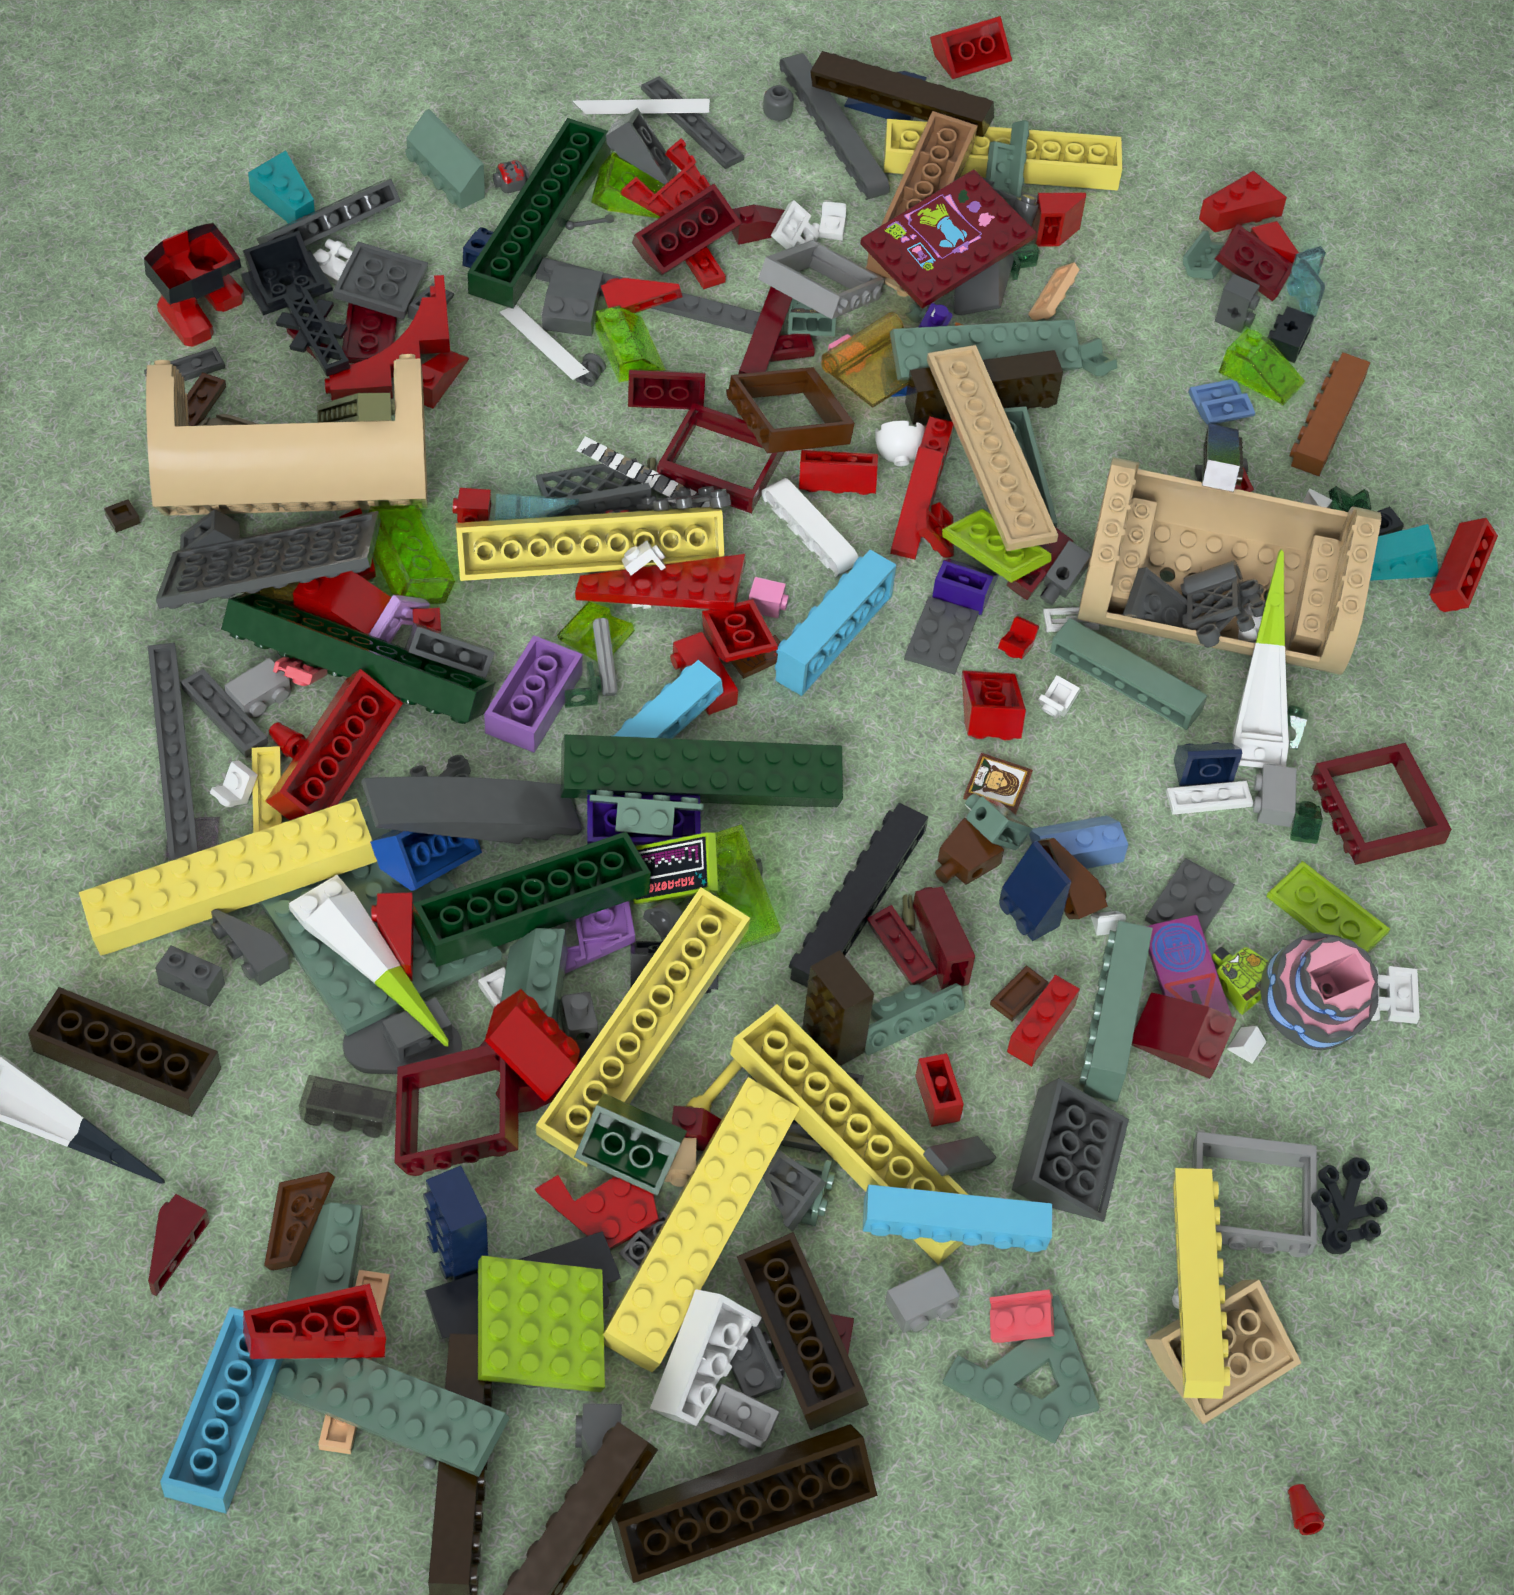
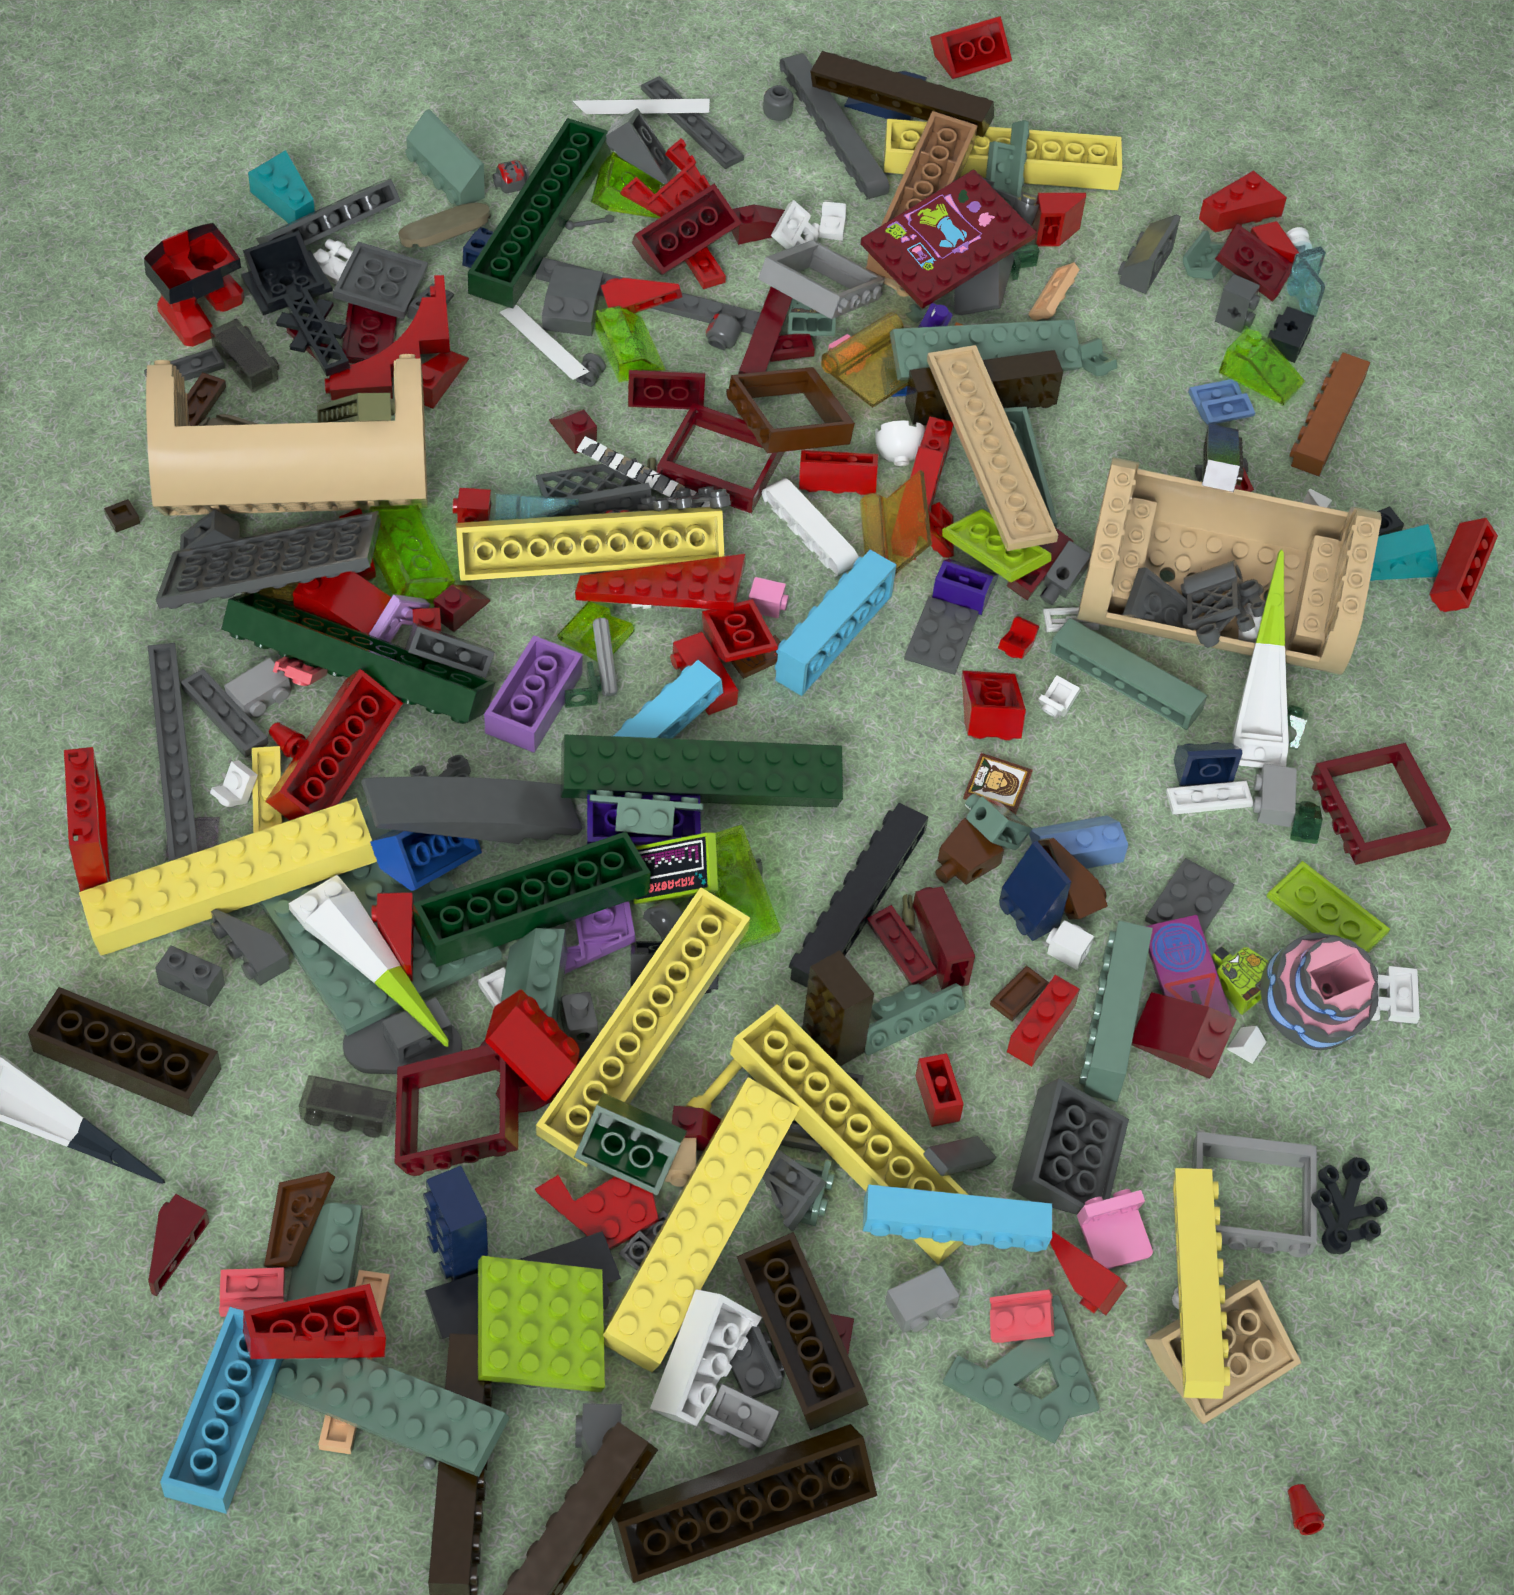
(86, 818): none -> red window
(245, 355): none -> clear smoke brick
(250, 1288): none -> coral plate
(445, 225): none -> dark tan tile
(459, 604): none -> dark red slope
(574, 427): none -> dark red slope
(639, 556): white bracket -> none
(723, 330): none -> dark grey head
(897, 524): none -> clear yellow door
(1069, 944): none -> white brick
(1089, 1279): none -> red slope
(1106, 921): white slope -> none
(1115, 1229): none -> bright pink bracket
(1149, 255): none -> dark grey slope
(1300, 238): none -> white wheel
(1344, 501): clear green bracket -> none

